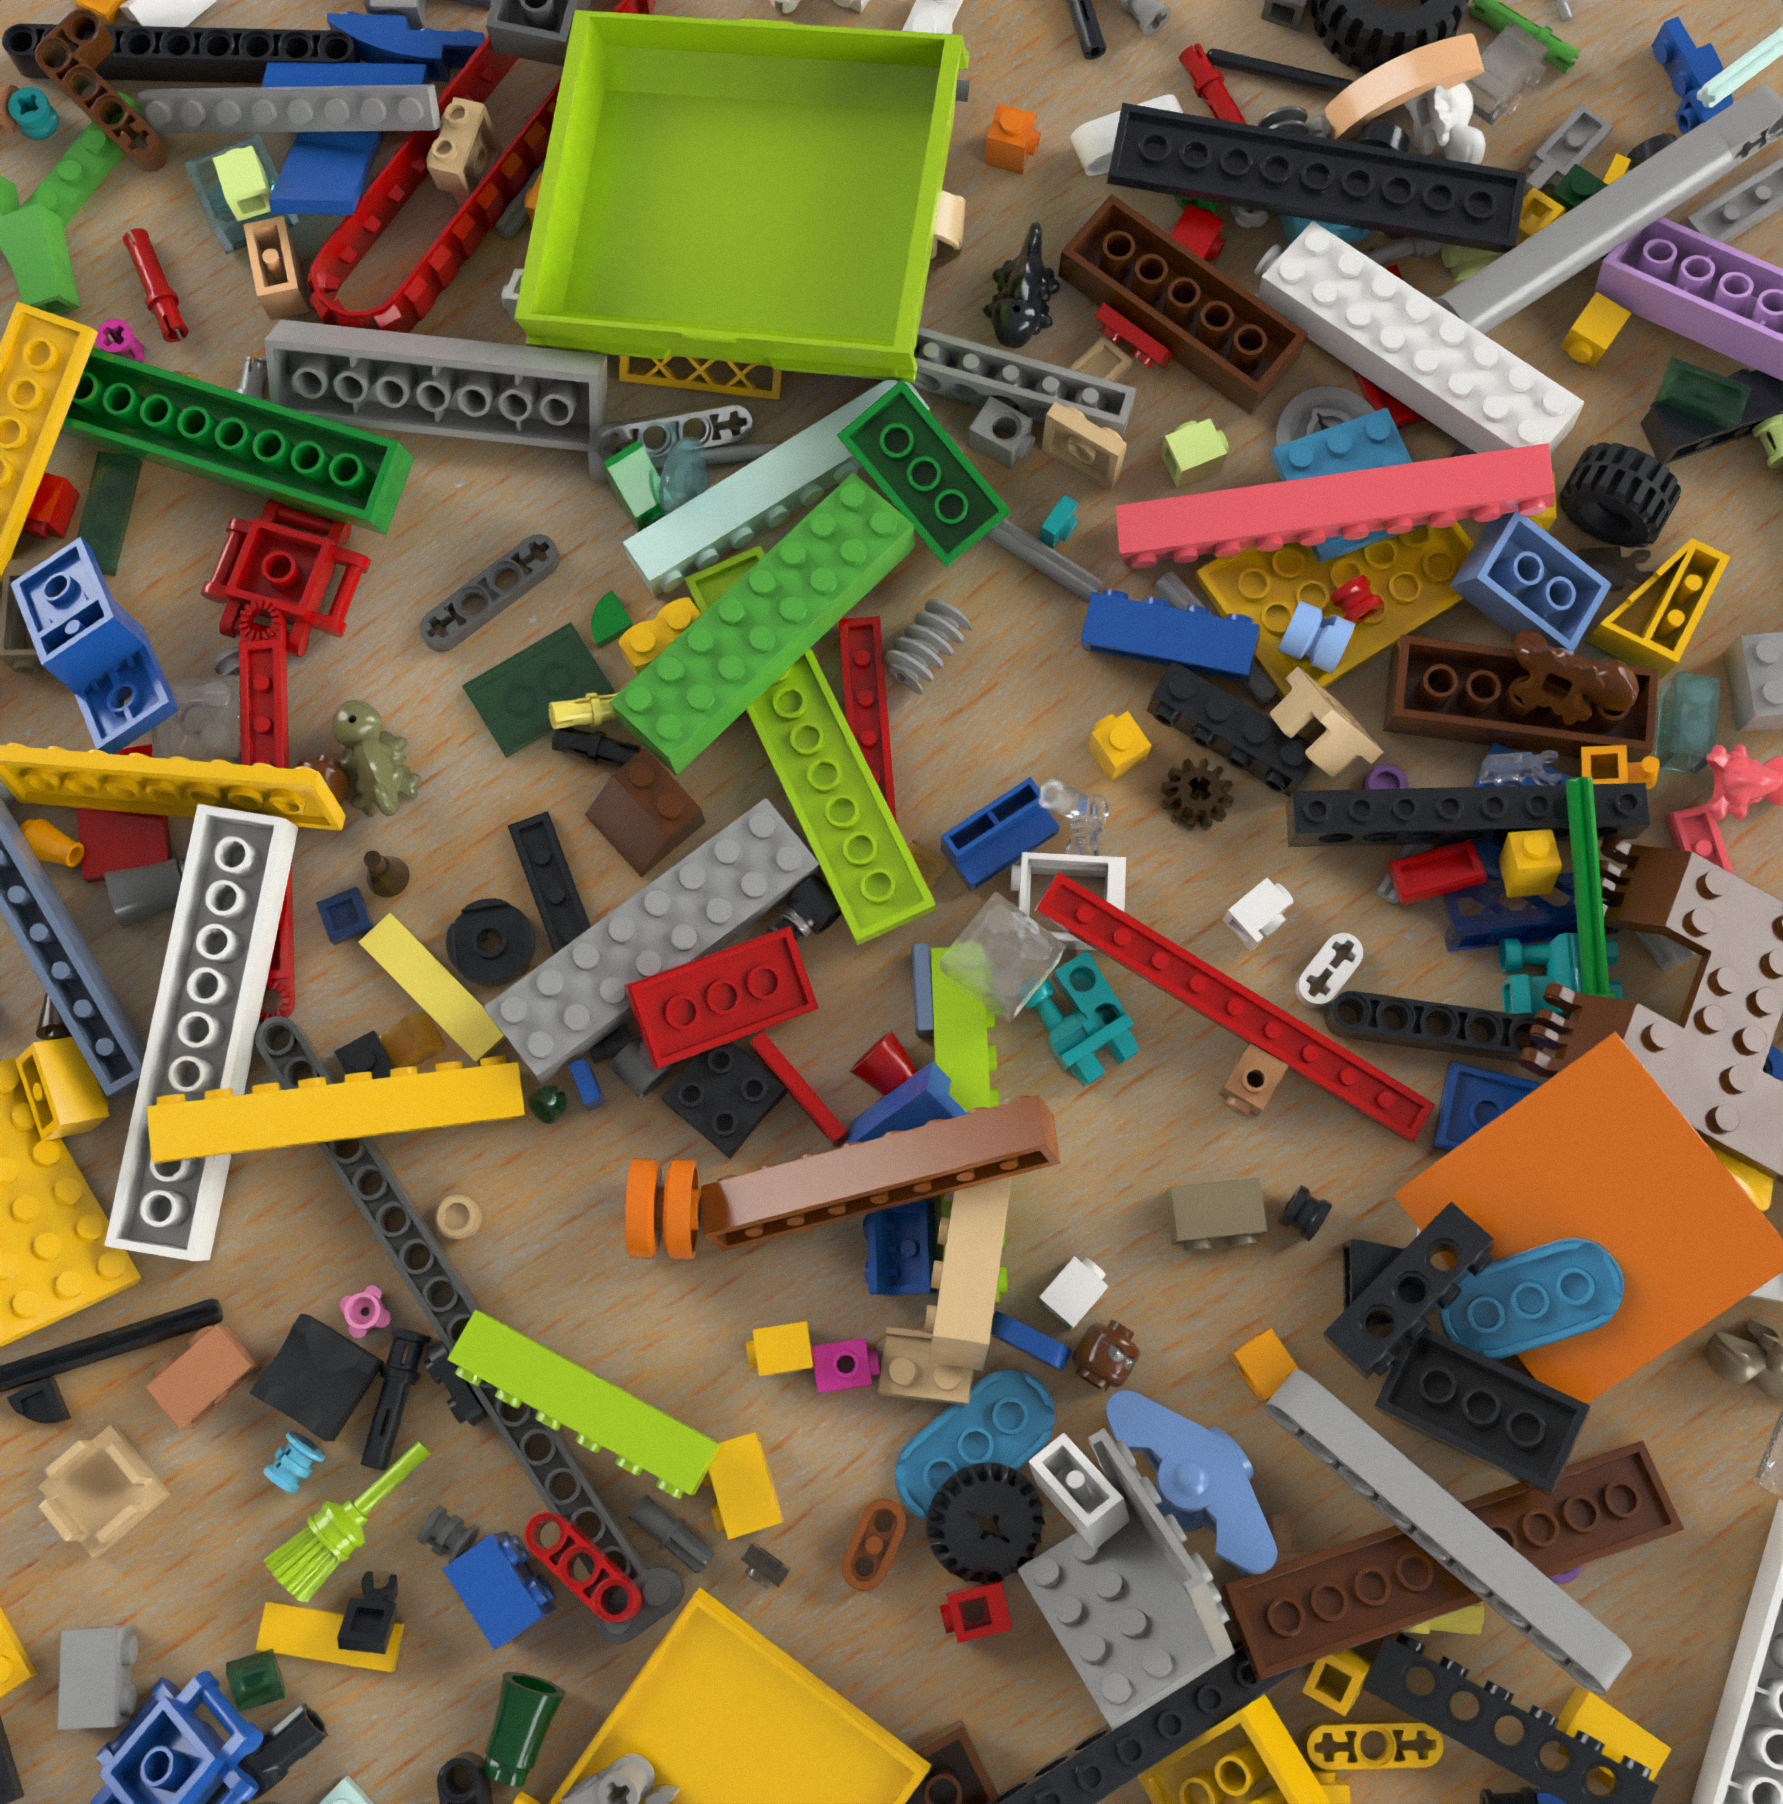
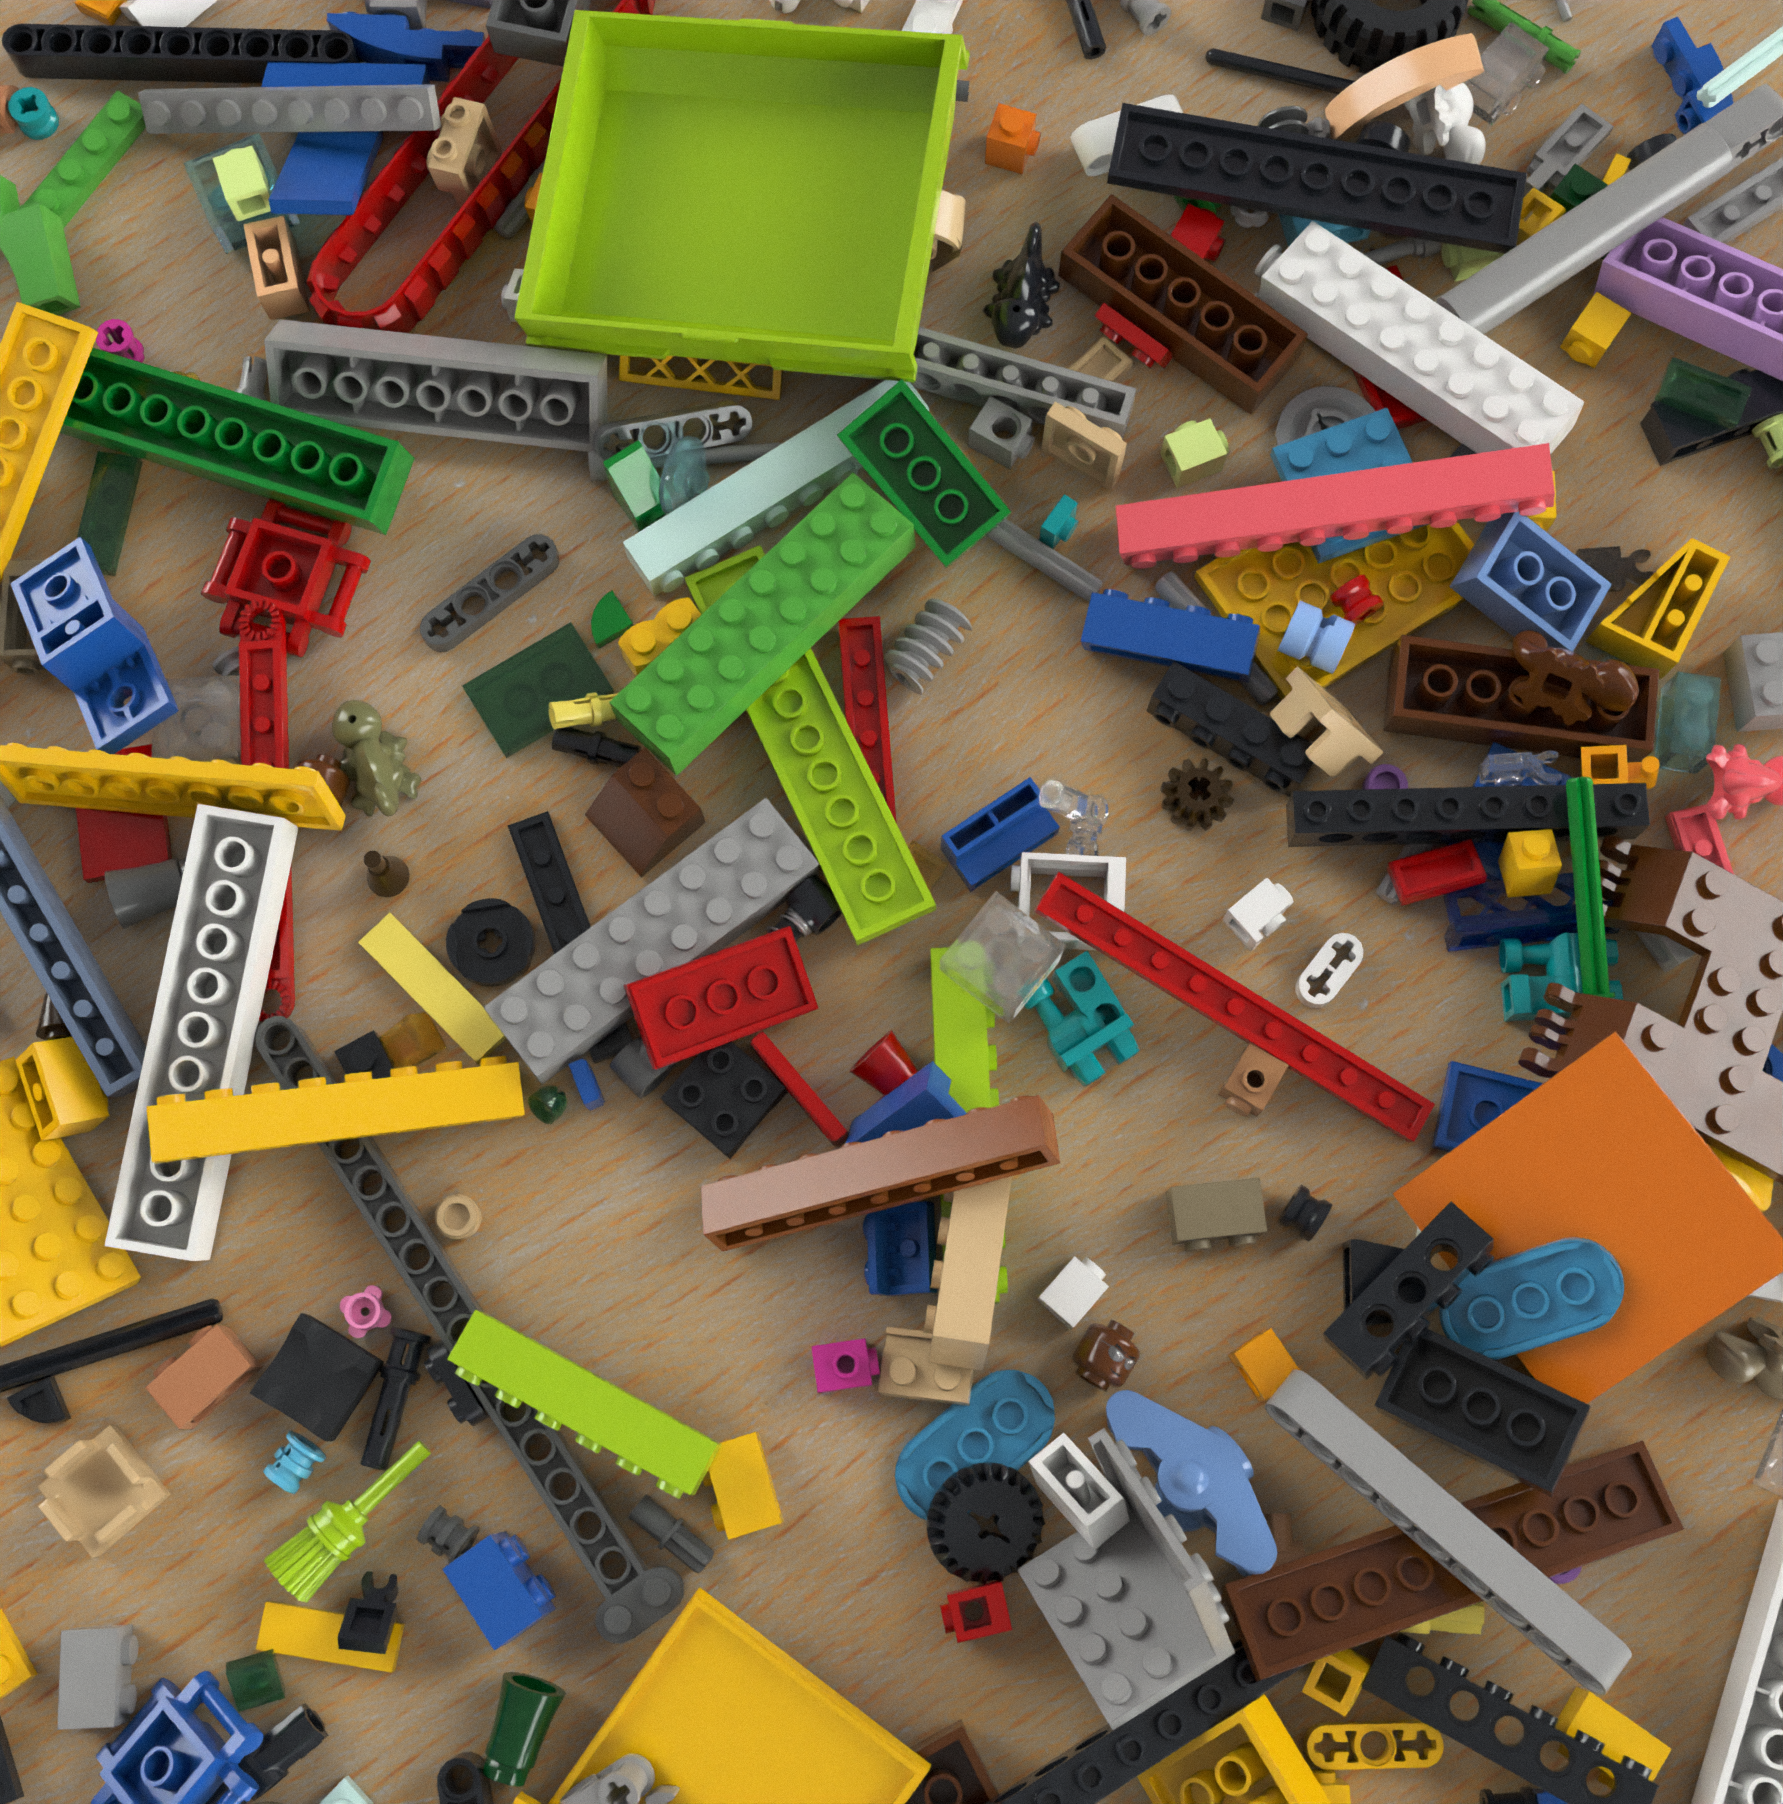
(51, 508): red brick -> none
(51, 843): light orange cone -> none
(103, 101): reddish brown beam -> none
(160, 298): red pin -> none
(345, 915): dark blue plate -> none
(561, 1561): red beam -> none
(659, 1208): orange wheel -> none
(764, 1566): clear smoke plate -> none
(780, 1349): yellow brick -> none
(874, 1544): dark orange plate -> none
(922, 990): sand blue tile -> none
(1030, 1341): blue beam -> none
(1118, 745): yellow brick -> none
(1210, 85): red pin -> none
(1413, 1029): black beam -> none
(1620, 495): black tyre -> none

